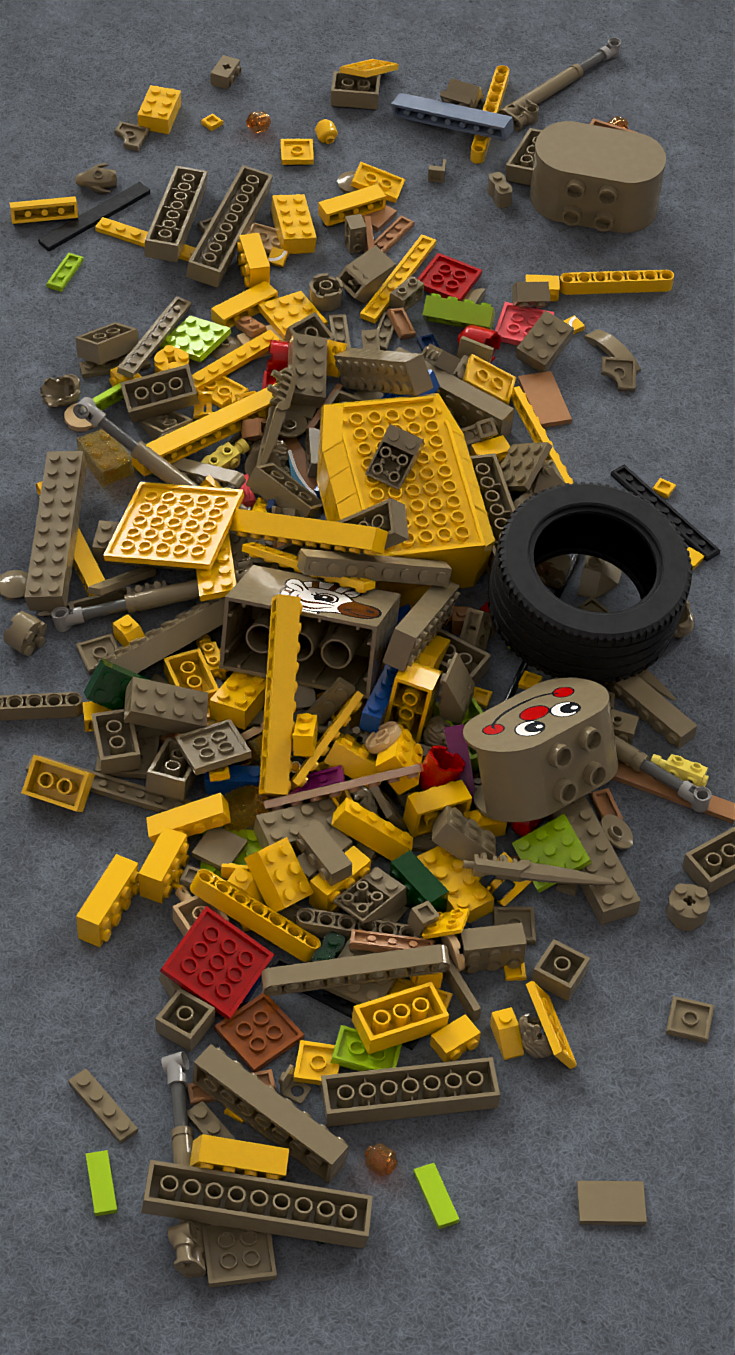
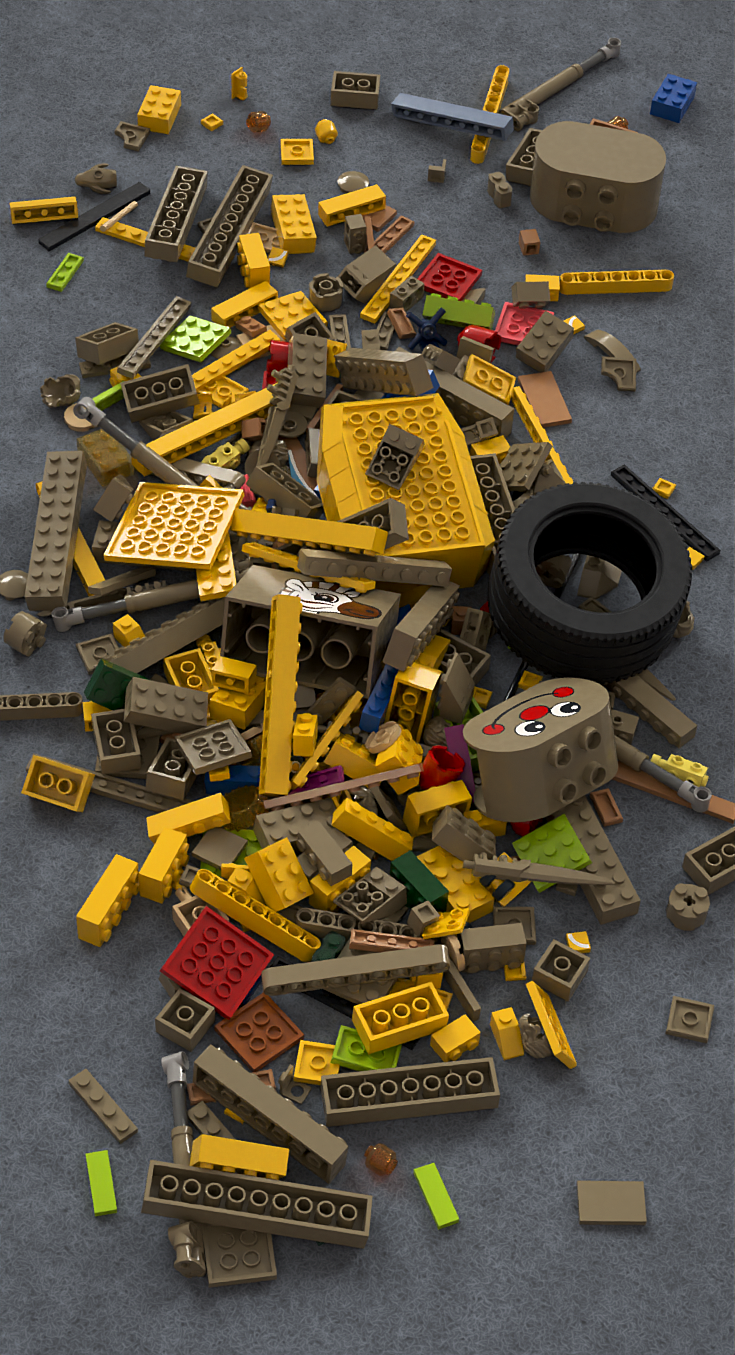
(114, 498): none -> dark tan slope
(118, 216): none -> tan bar
(170, 358): yellow brick -> none
(225, 72): dark tan brick -> none
(234, 674): none -> yellow brick
(238, 84): none -> yellow hinge
(368, 176): yellow tile -> none
(369, 68): yellow tile -> none
(422, 324): none -> dark blue bar
(462, 94): dark tan bracket -> none
(529, 242): none -> medium nougat brick
(578, 941): none -> yellow tile
(617, 831): dark tan dish -> none
(673, 98): none -> blue brick

